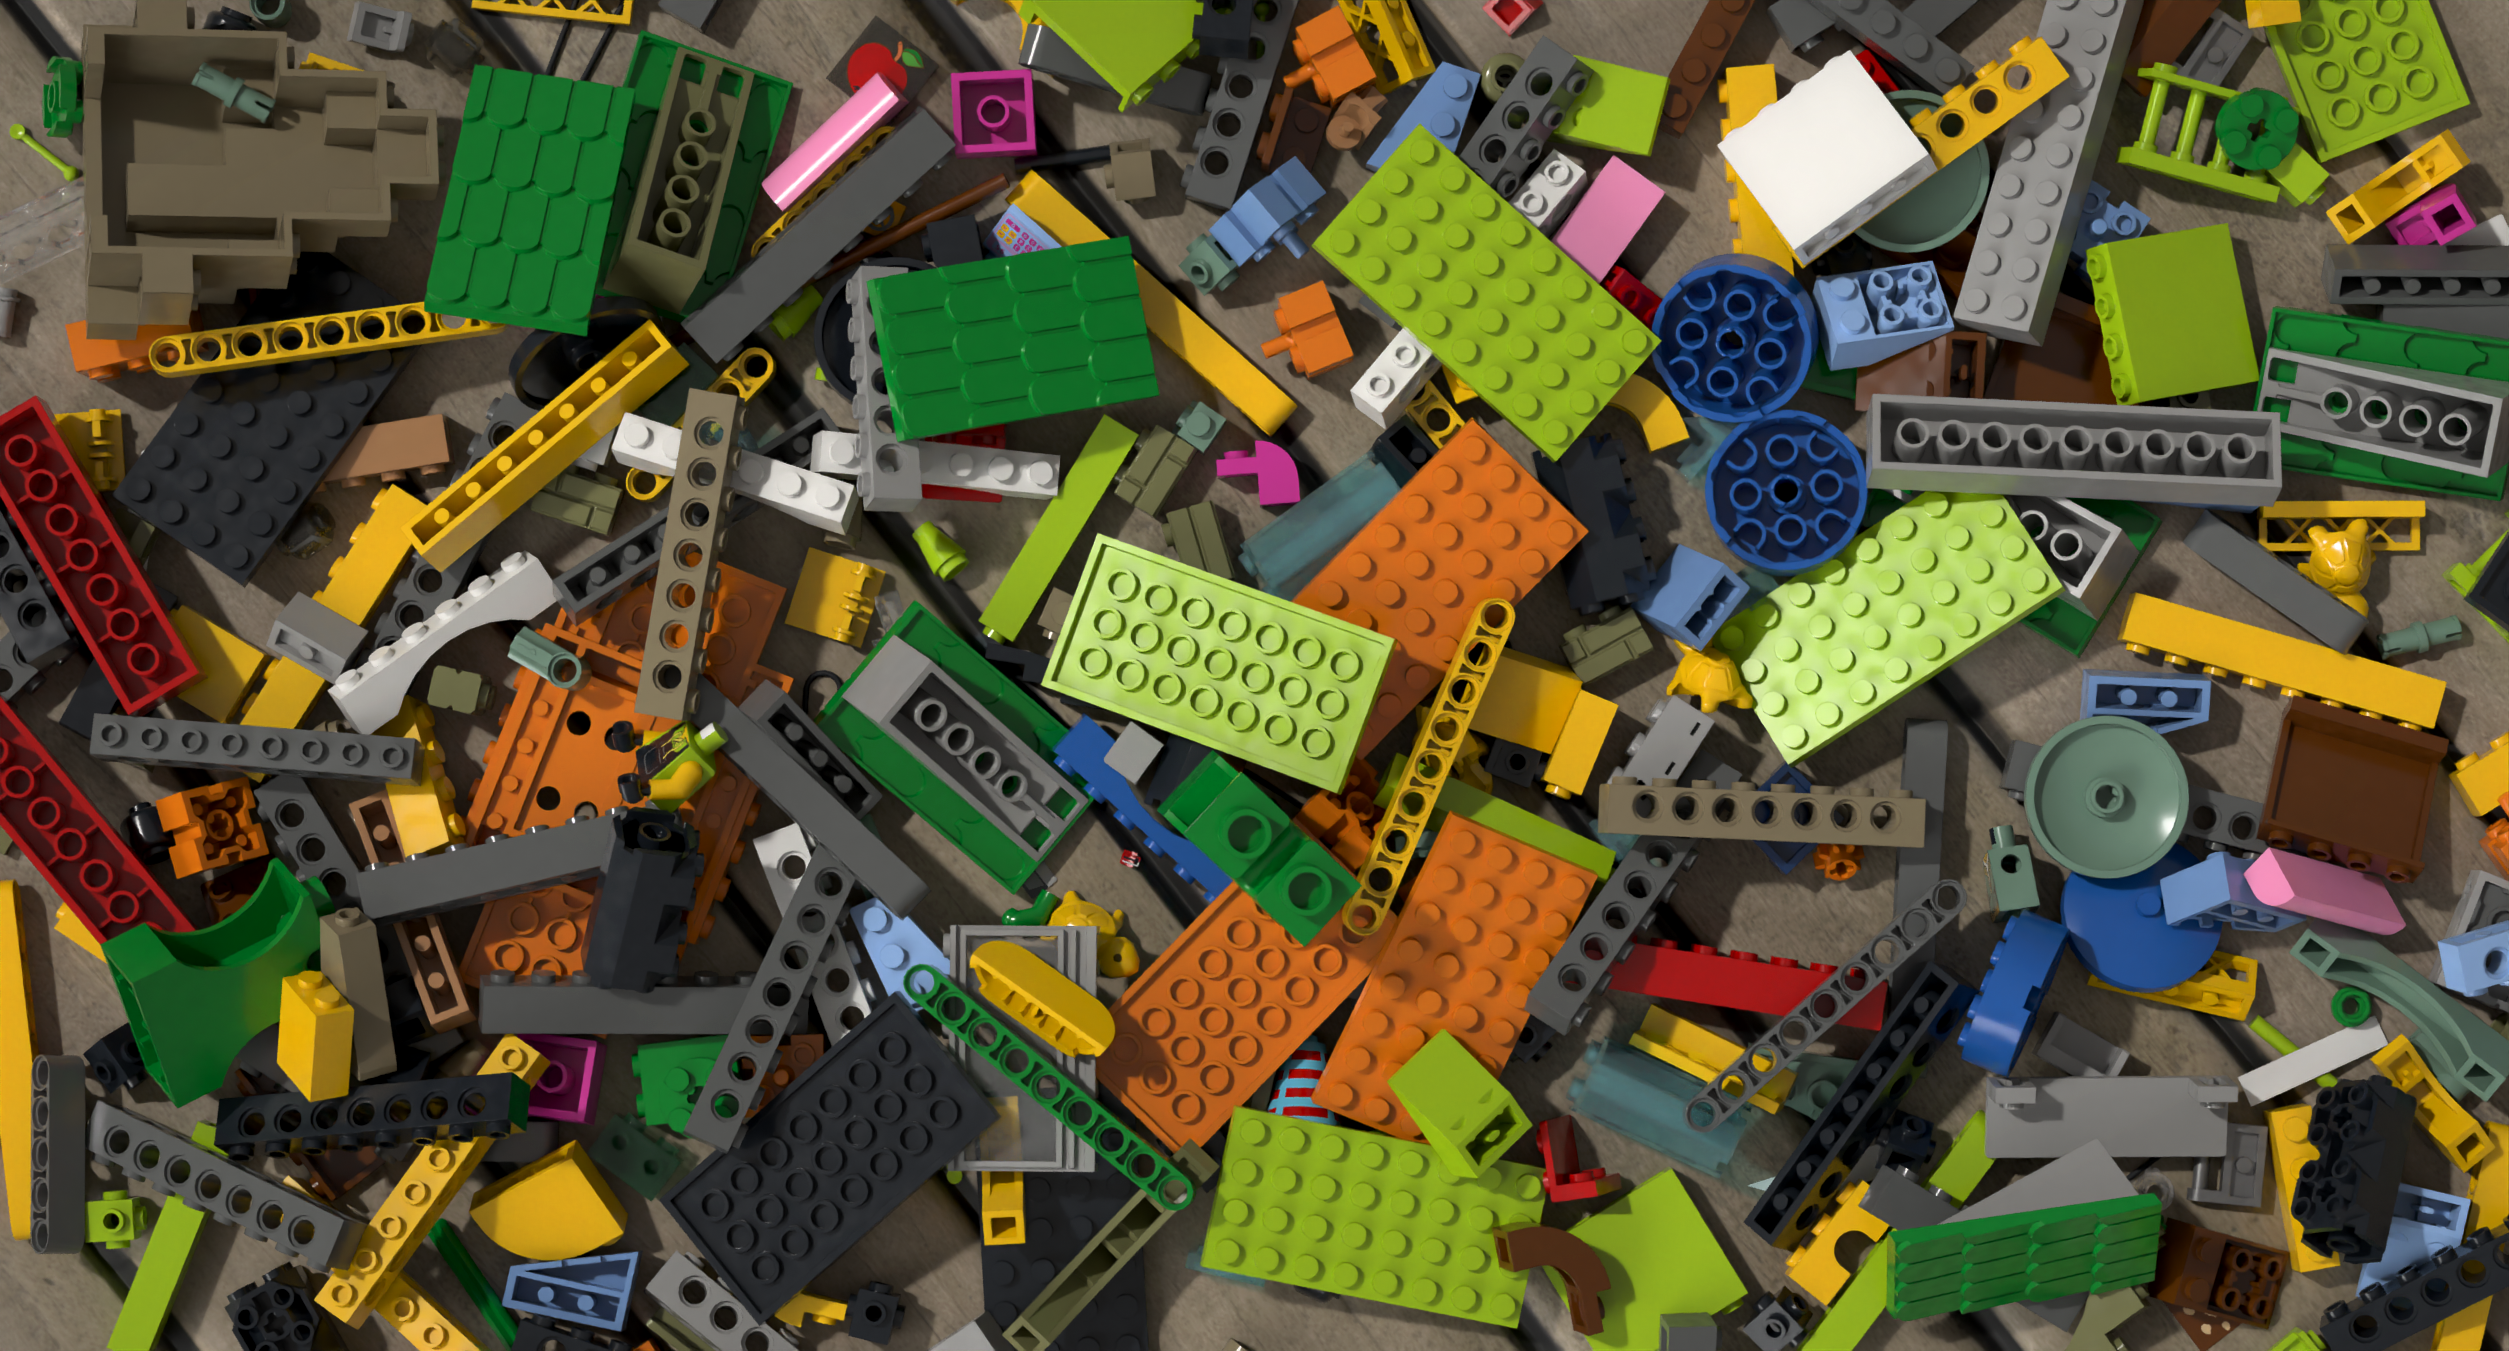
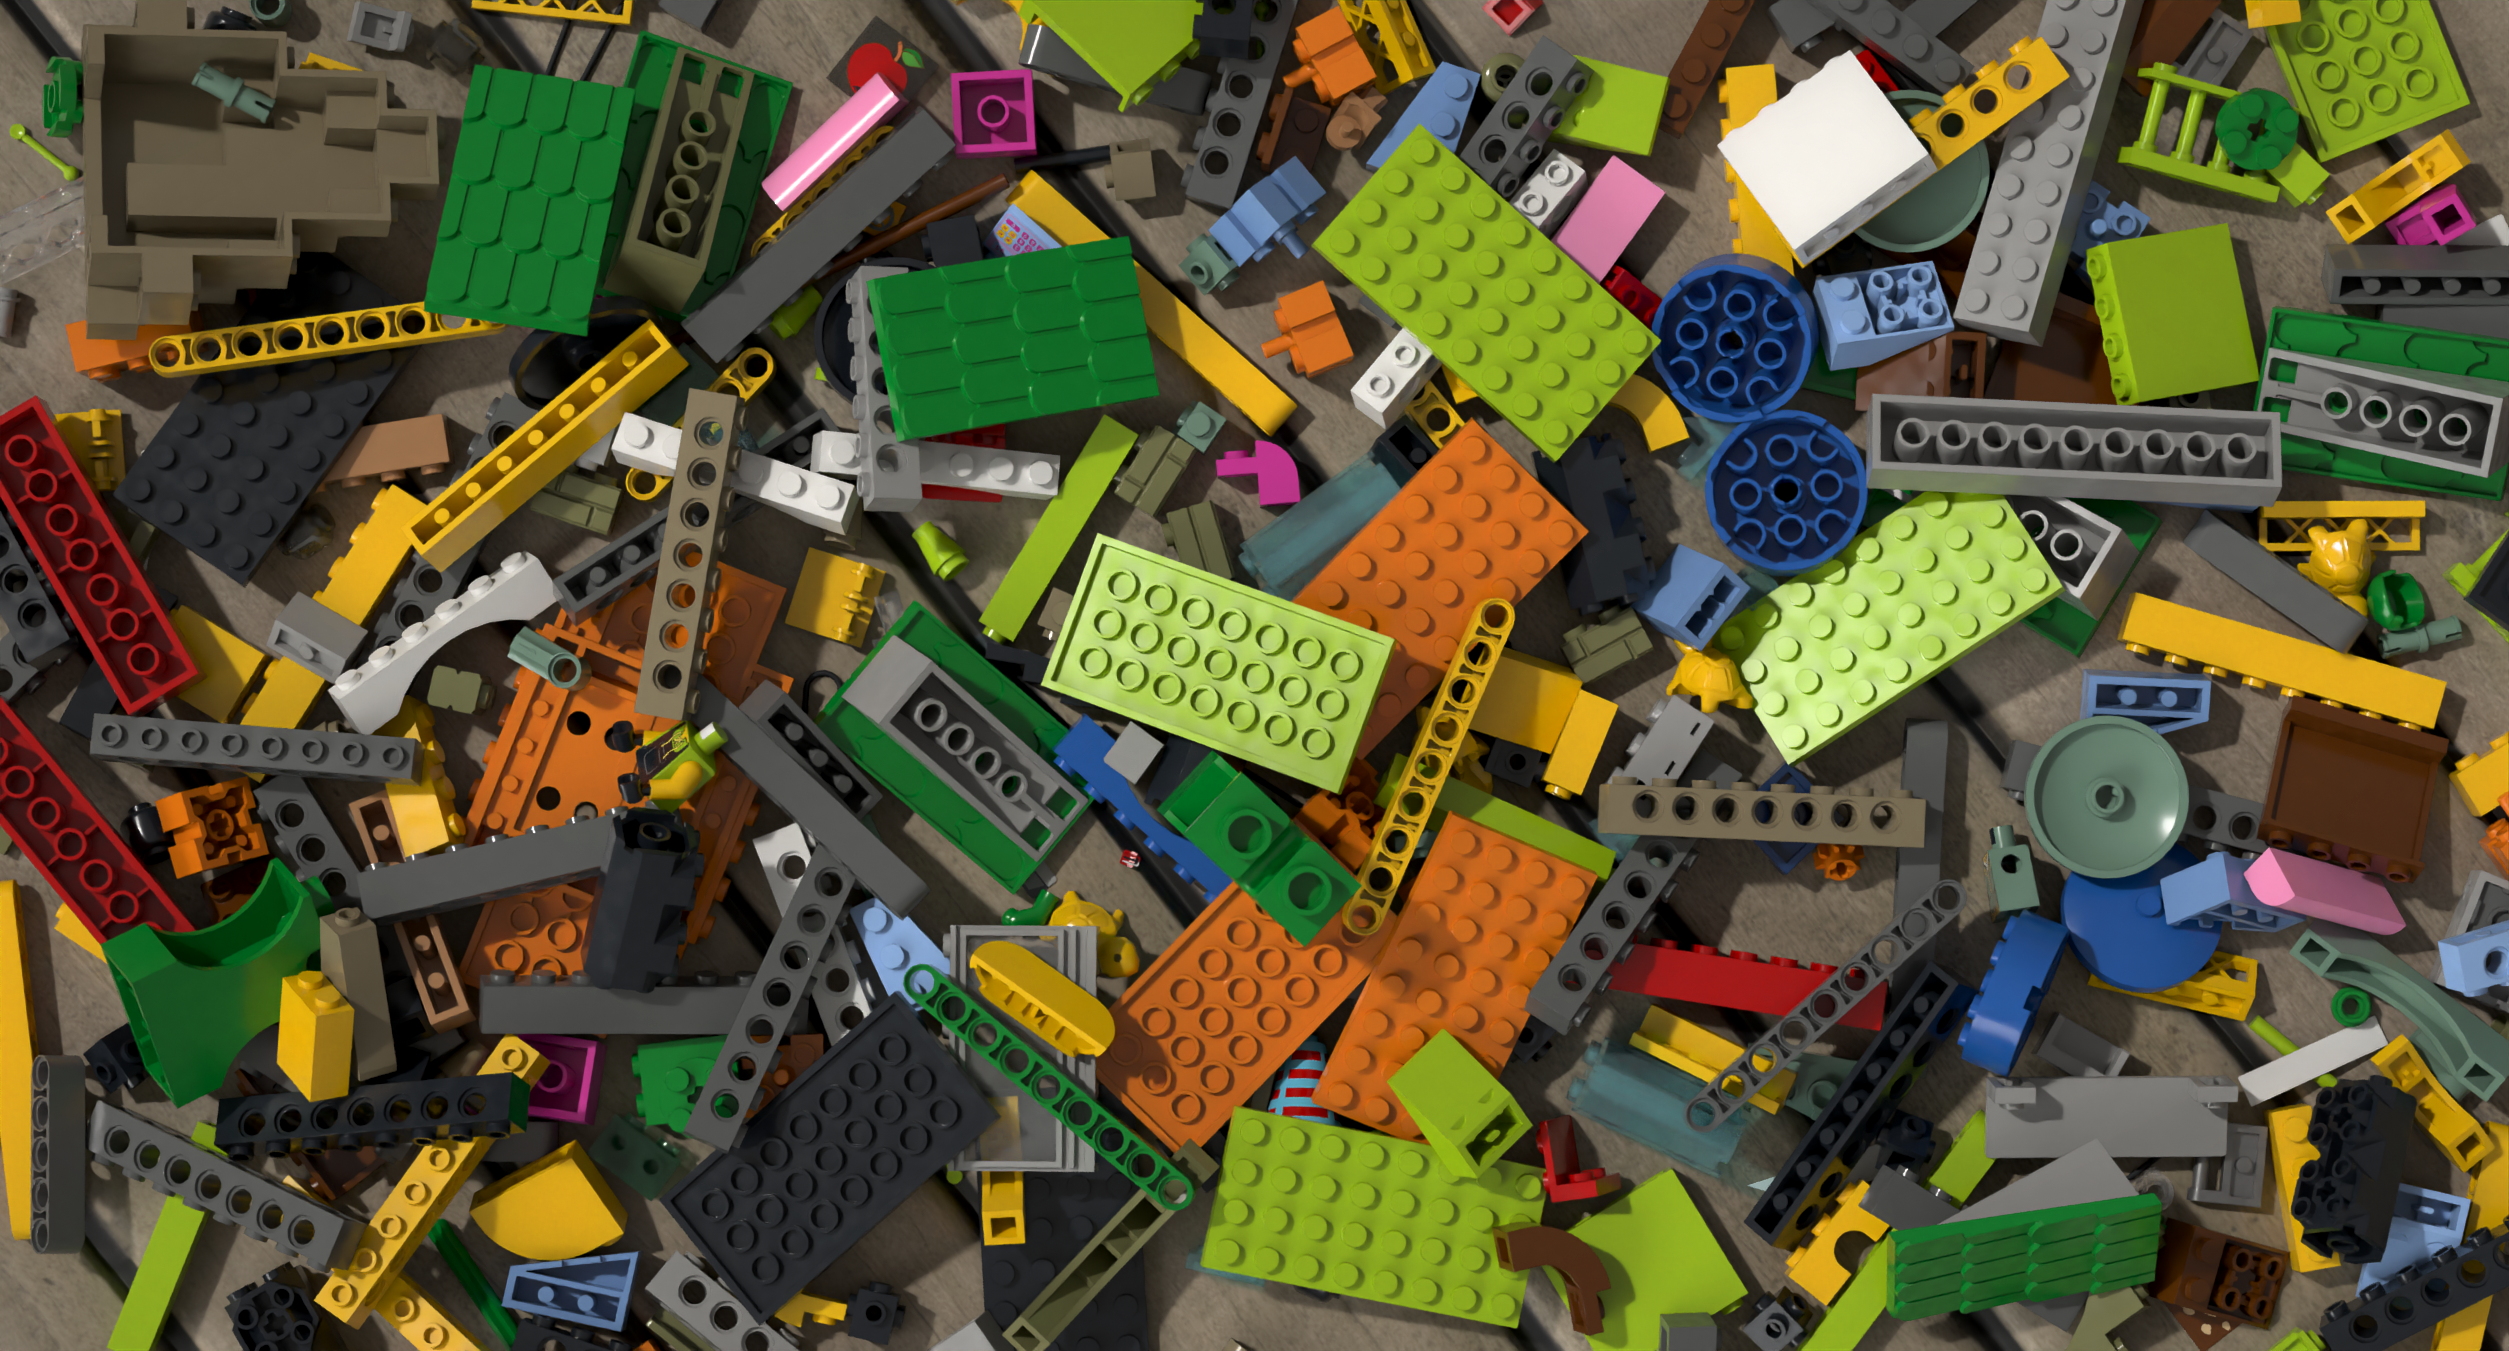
(101, 1224): lime brick -> none
(2395, 601): none -> green hair

